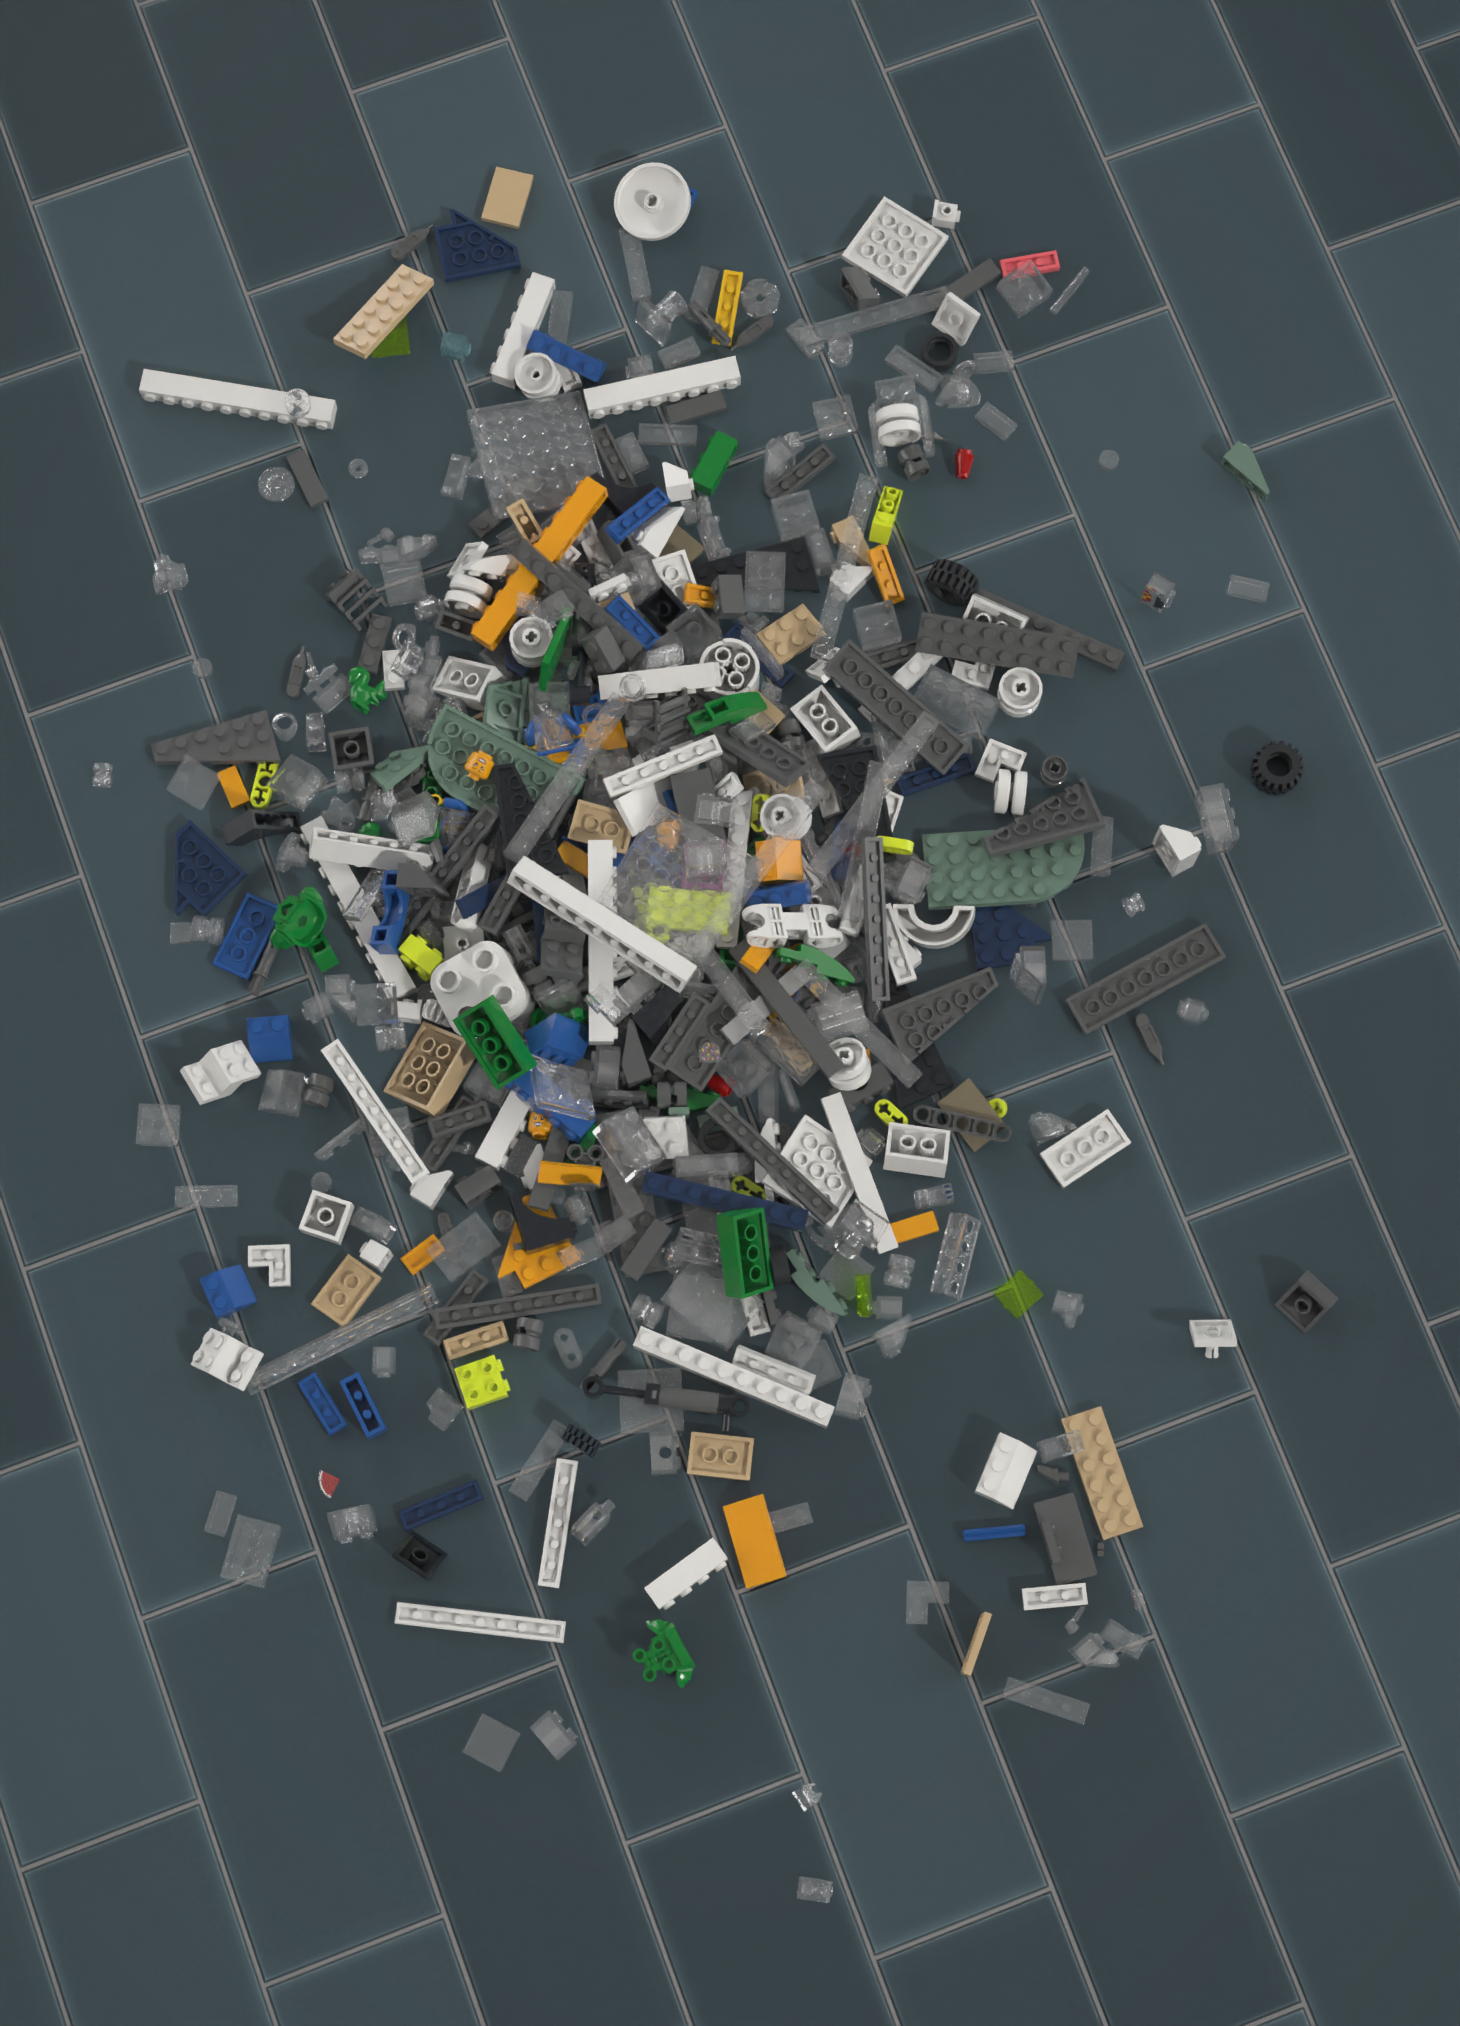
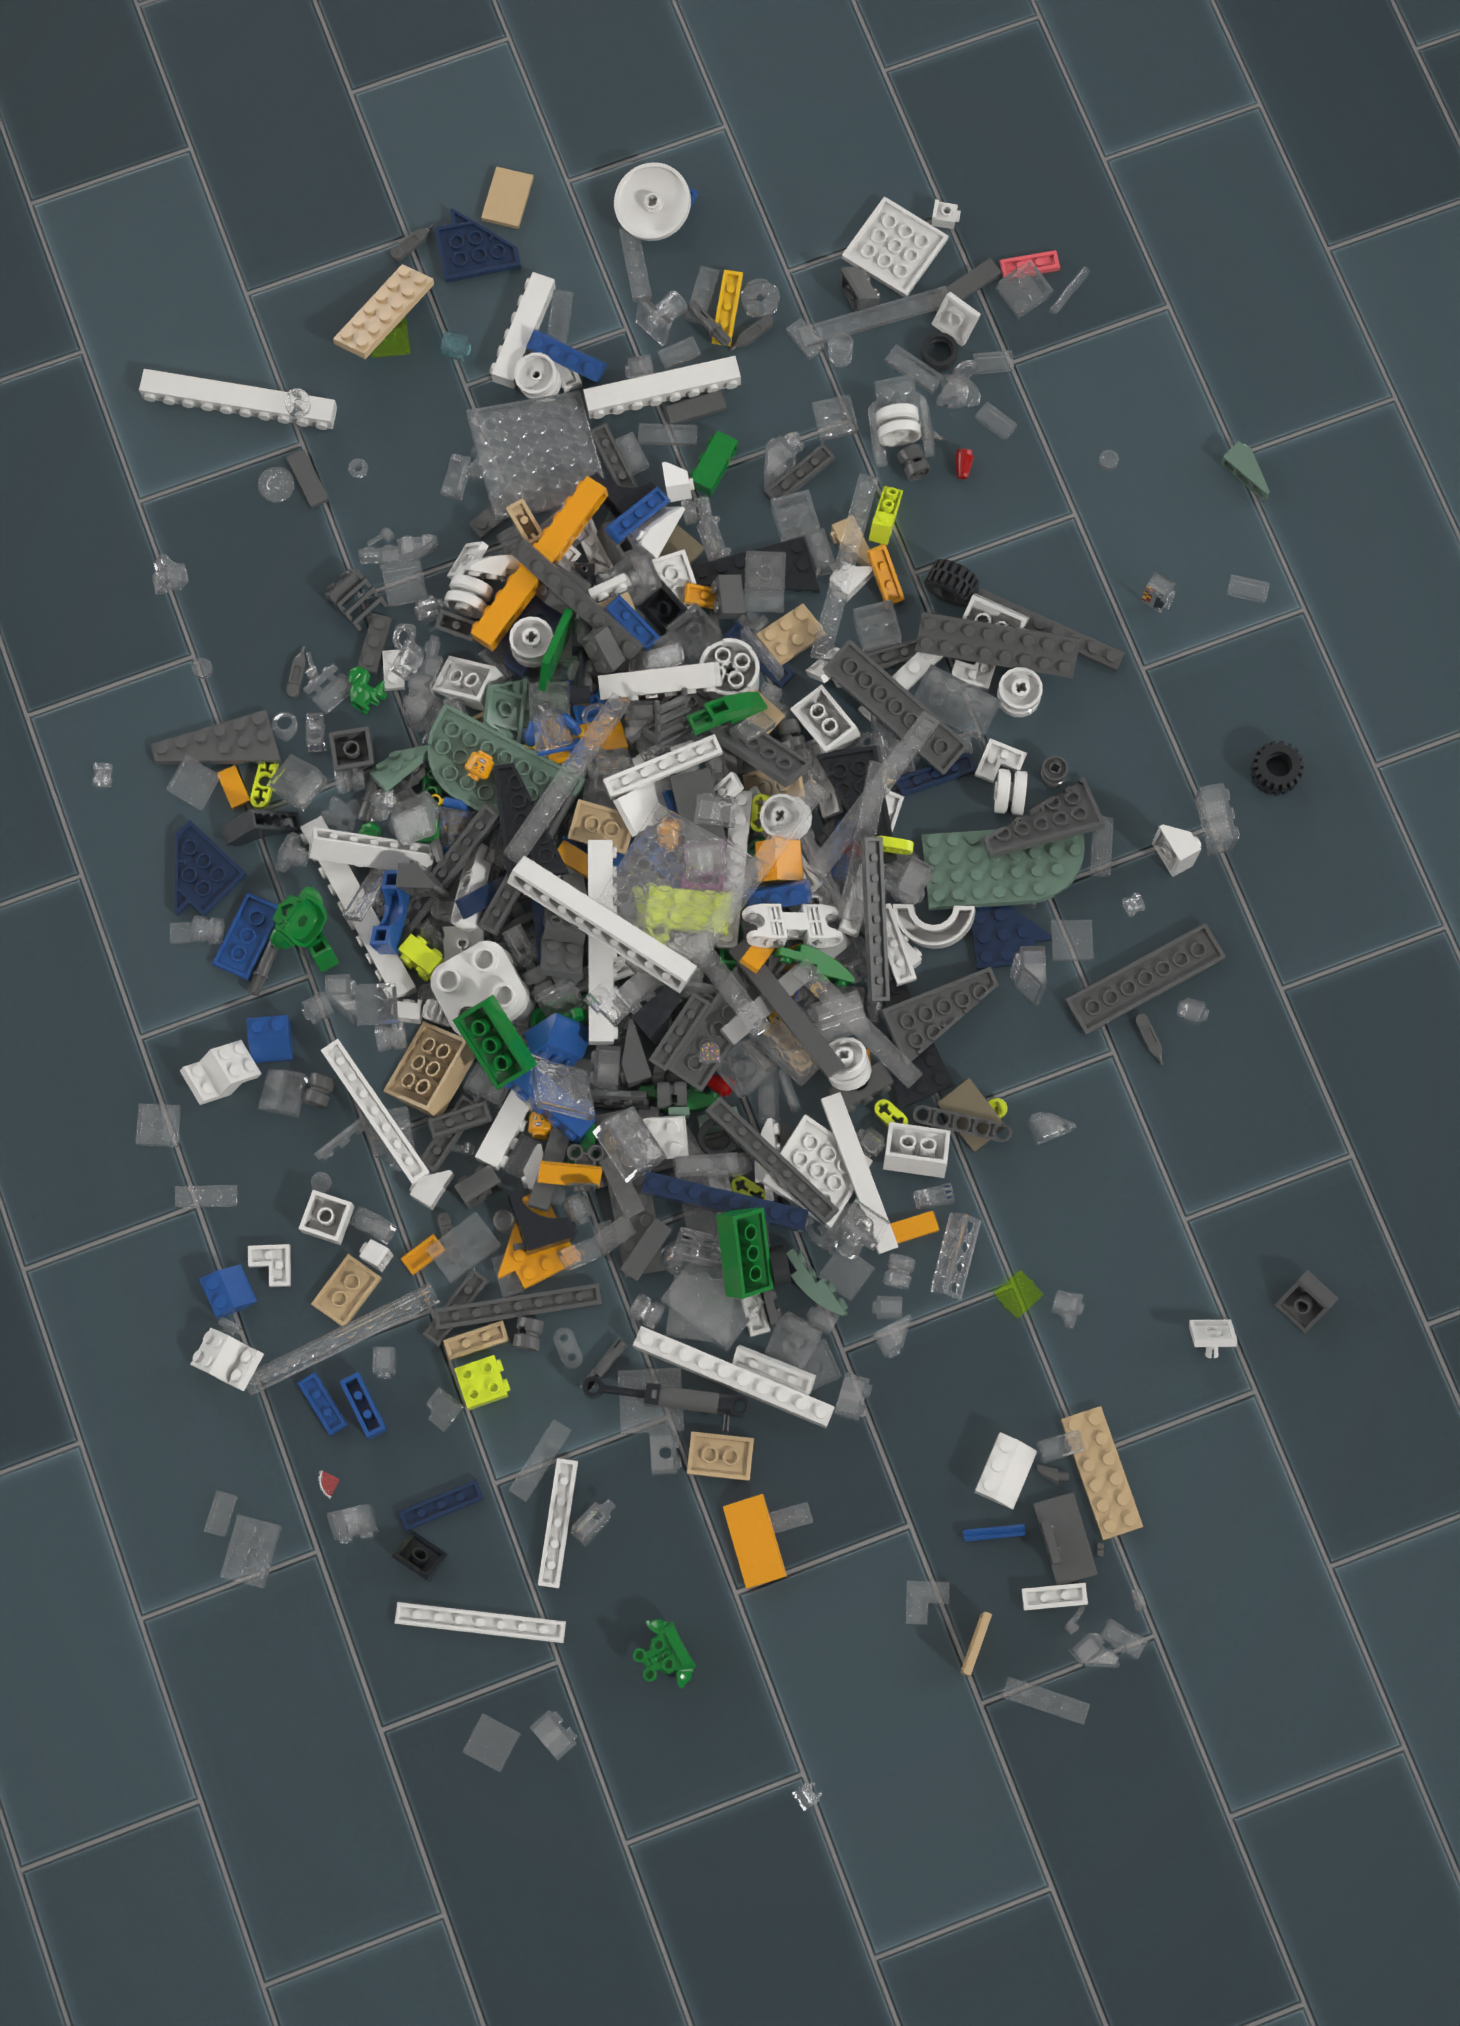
(525, 602): clear slope -> none
(551, 611): clear bracket -> none
(580, 1440): black wheel -> none
(641, 693): clear piece -> none
(686, 1573): white brick -> none
(814, 1889): clear bracket -> none
(863, 1294): clear neon green slope -> none
(1085, 1148): white plate -> none

